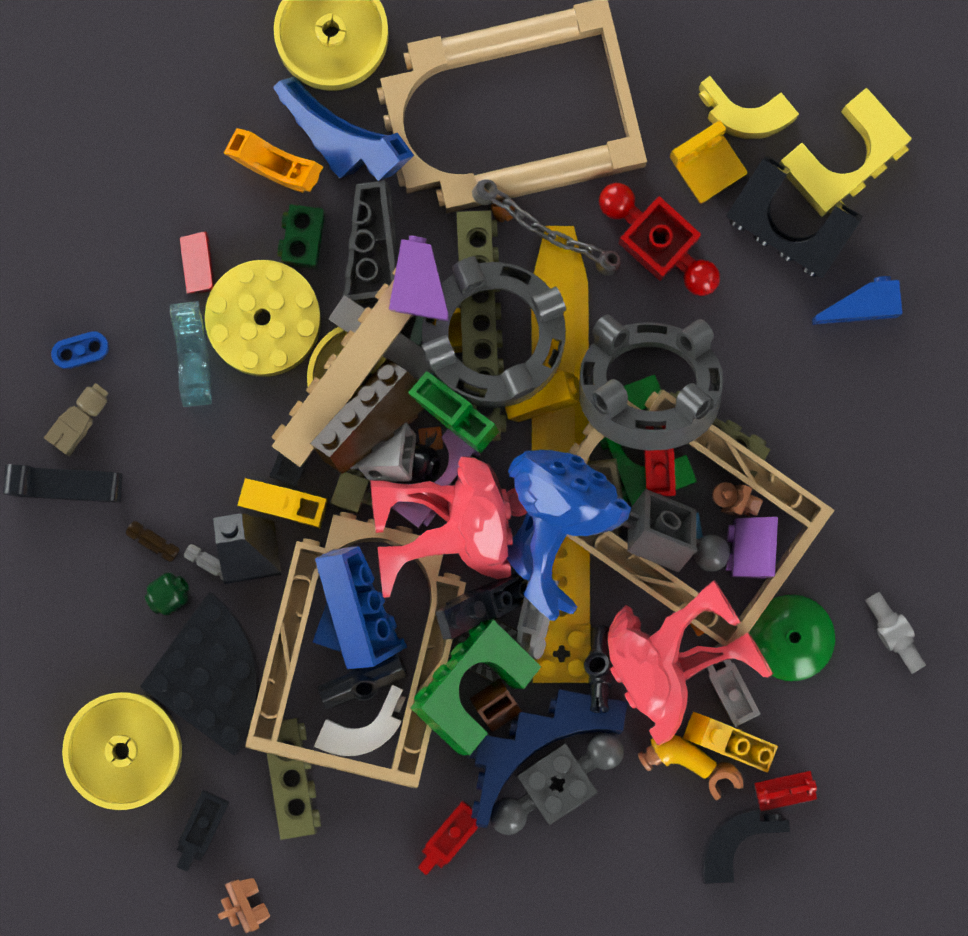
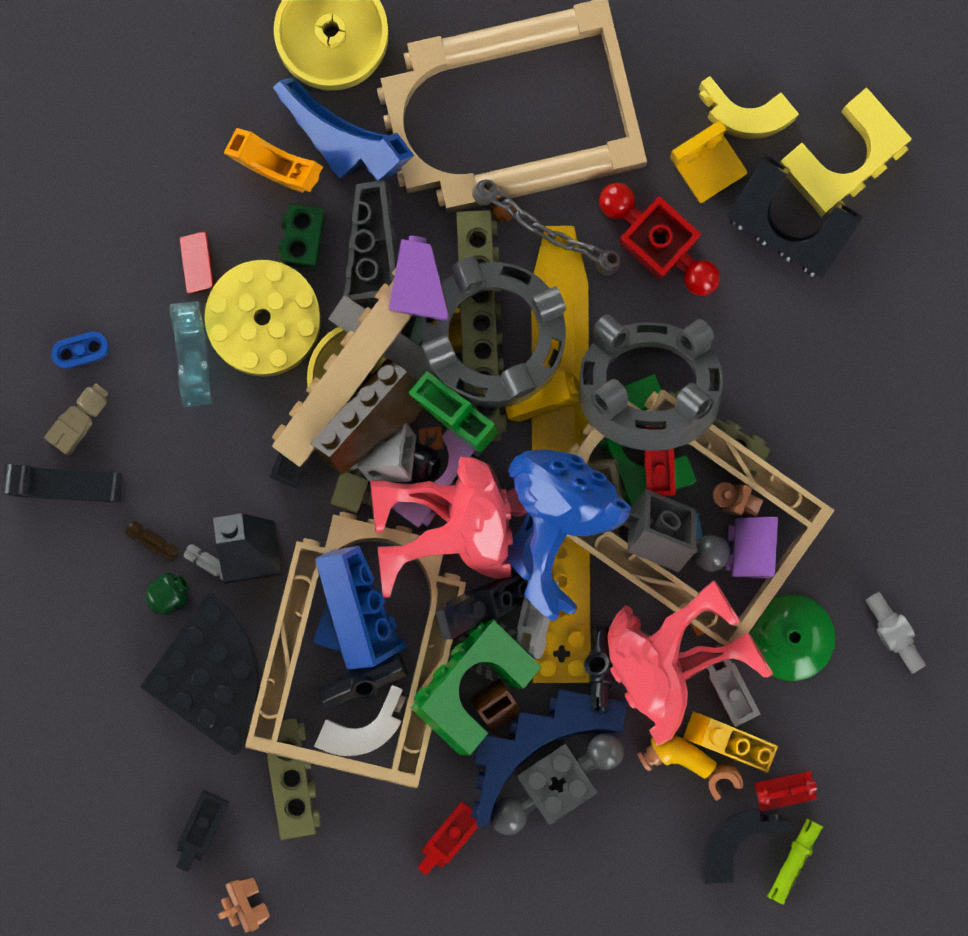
(92, 743): light yellow piece -> none
(283, 503): yellow slope -> none
(800, 851): none -> lime pin
(871, 302): blue slope -> none

